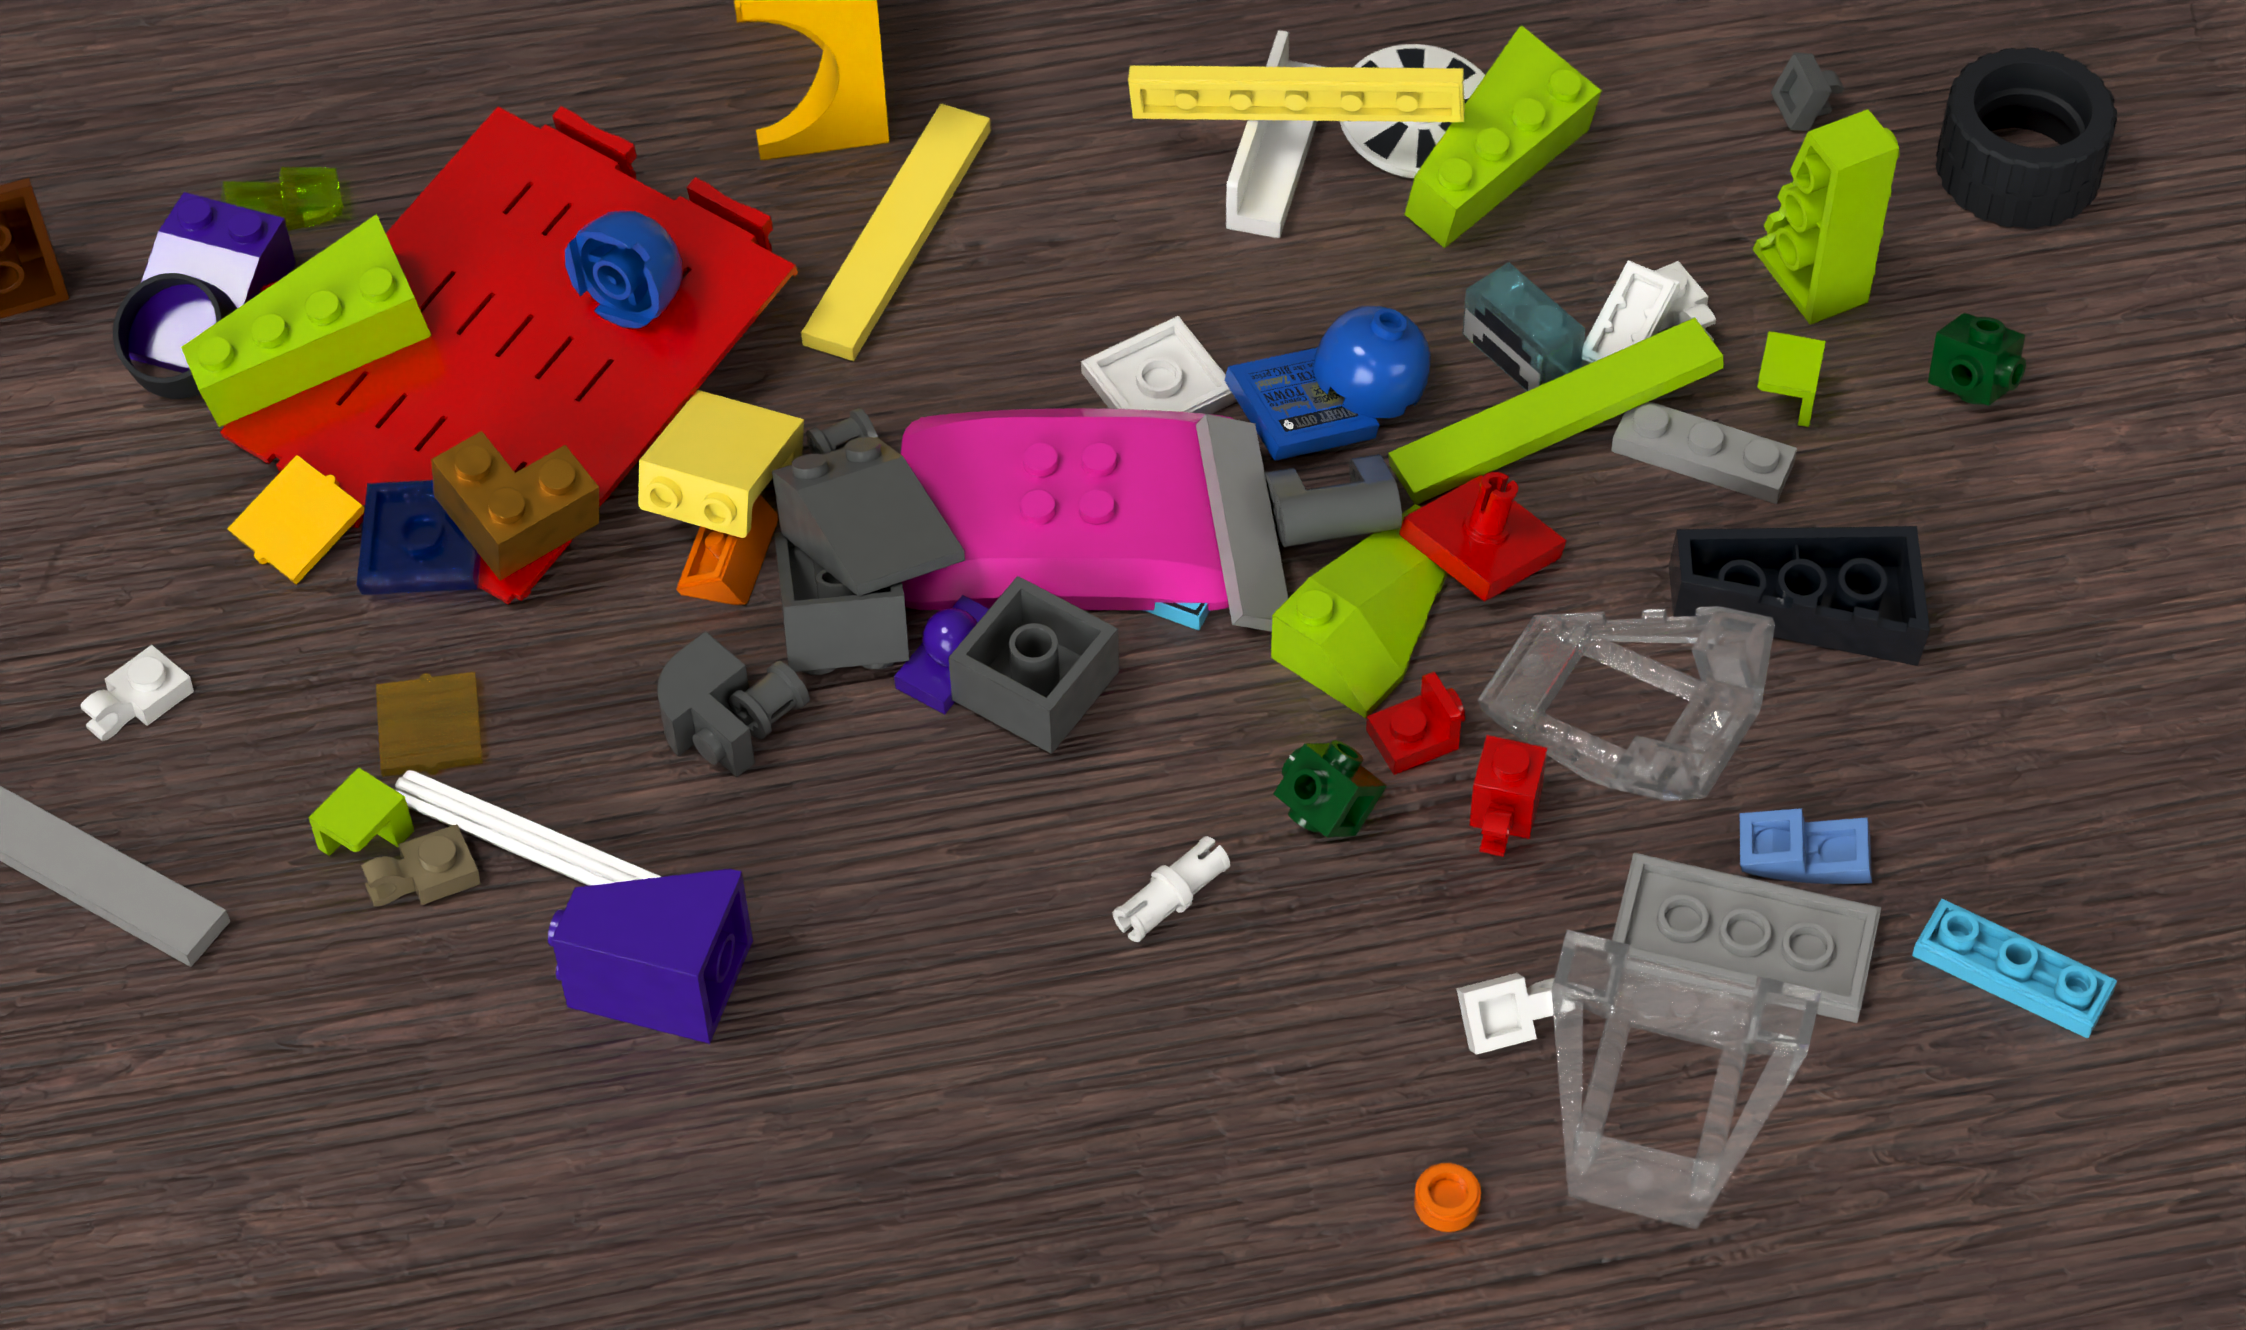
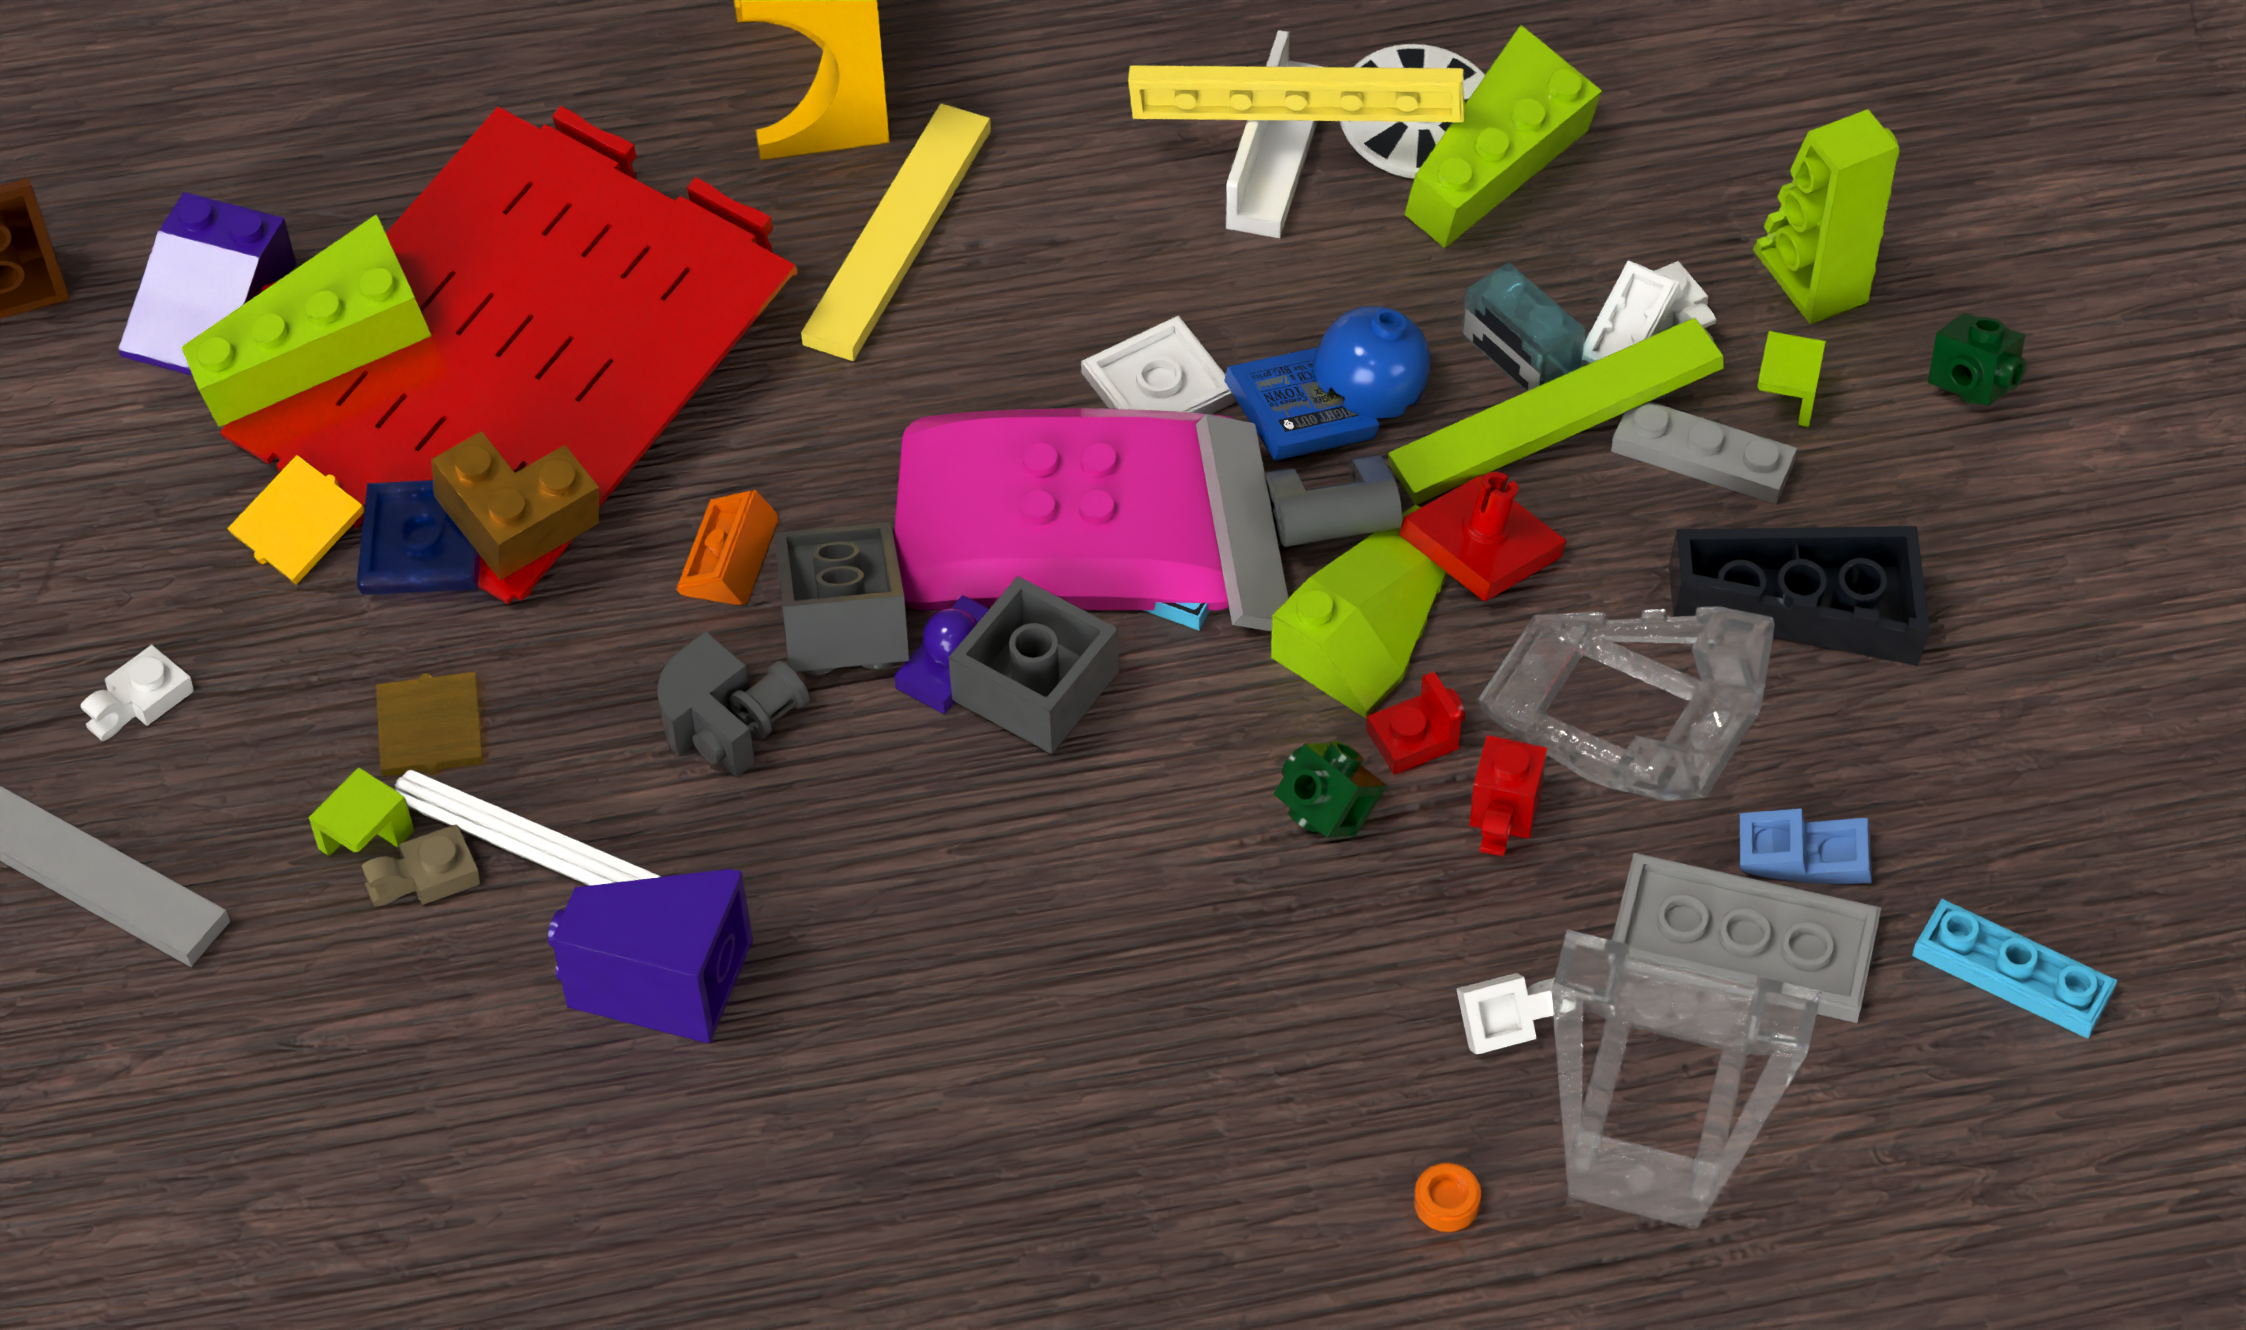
(169, 387): black tyre -> none
(301, 196): clear neon green slope -> none
(625, 266): blue cylinder -> none
(716, 462): light yellow panel -> none
(828, 439): dark grey bush -> none
(863, 516): dark grey slope -> none
(1171, 889): white pin -> none
(1804, 91): dark grey tile -> none
(2032, 93): black tyre -> none

